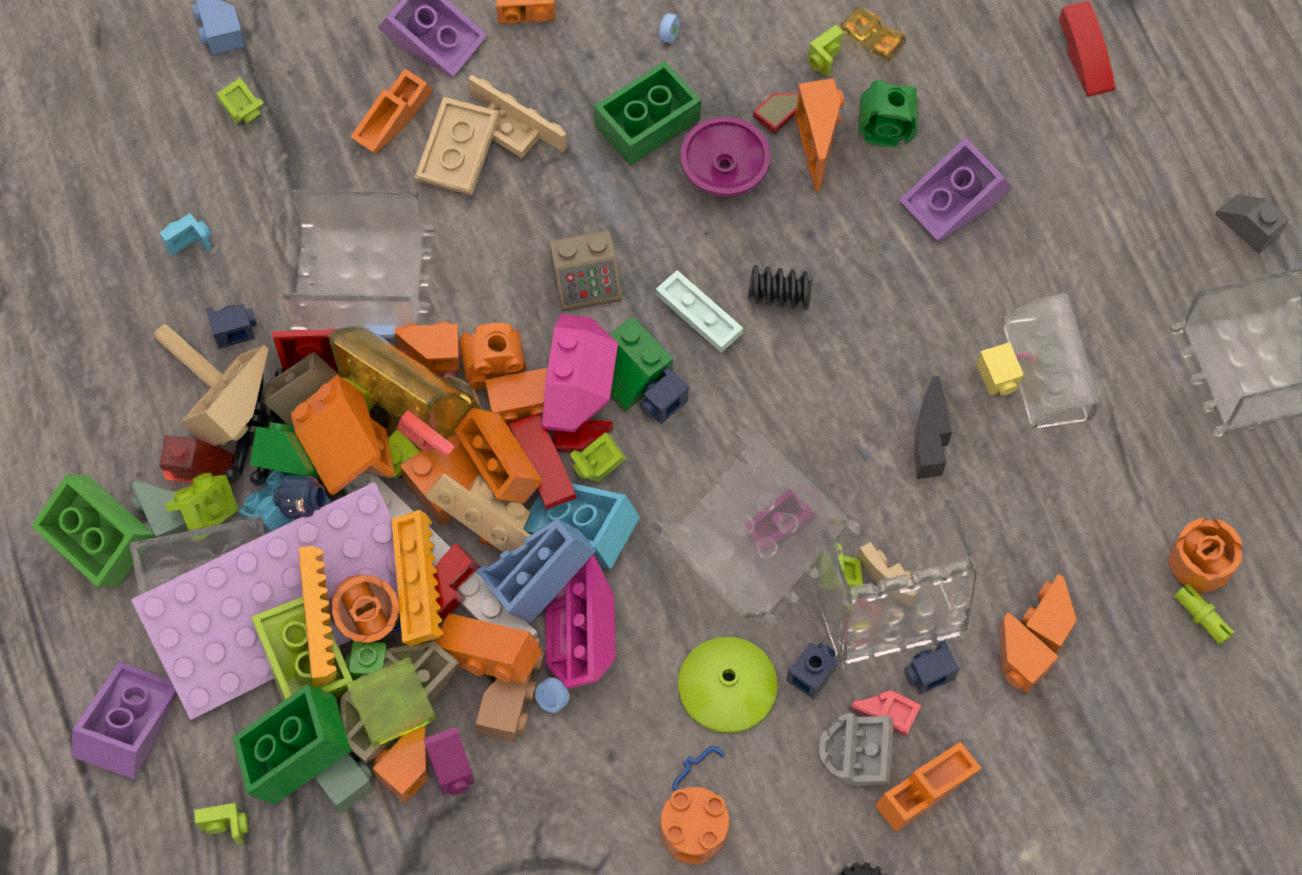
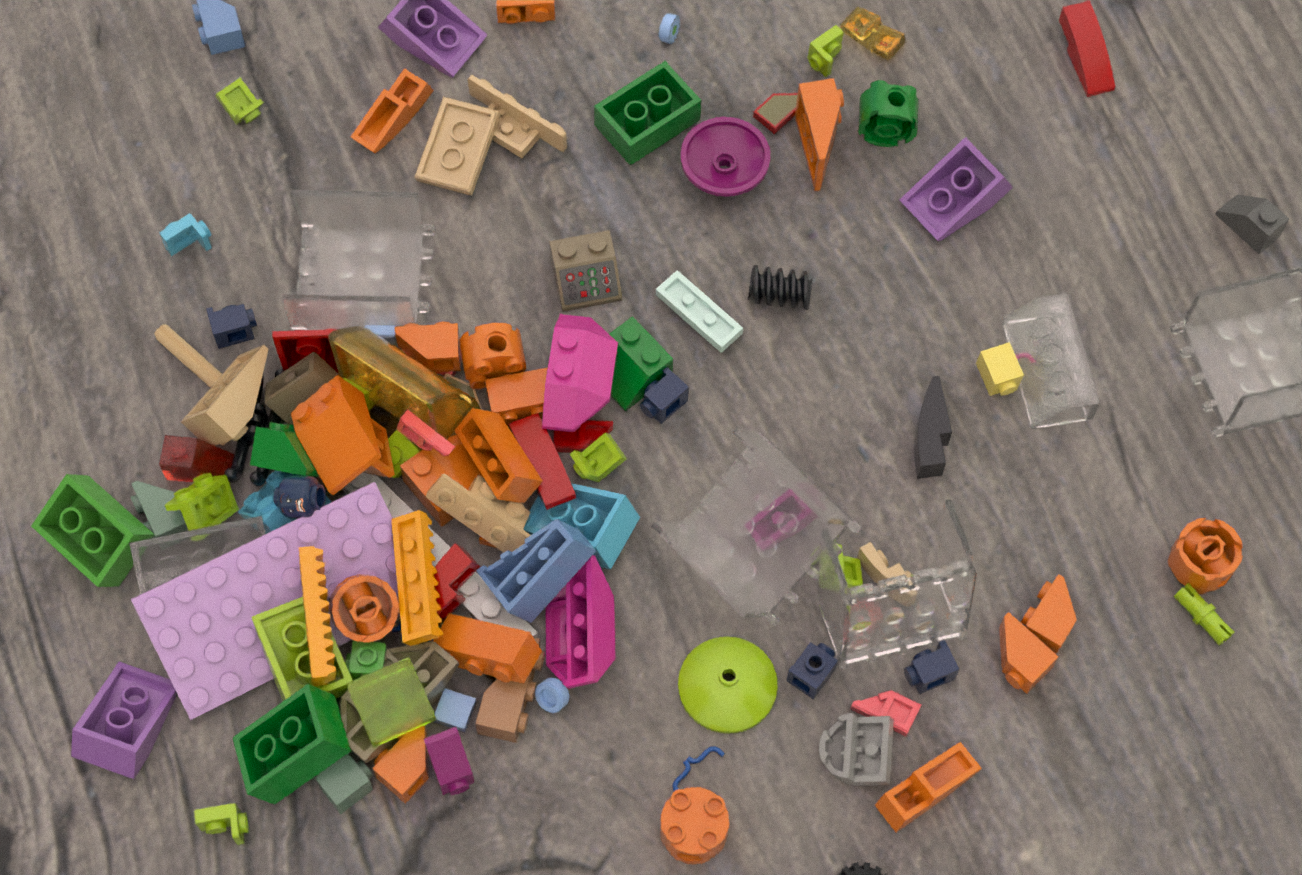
(454, 710): none -> light blue tile

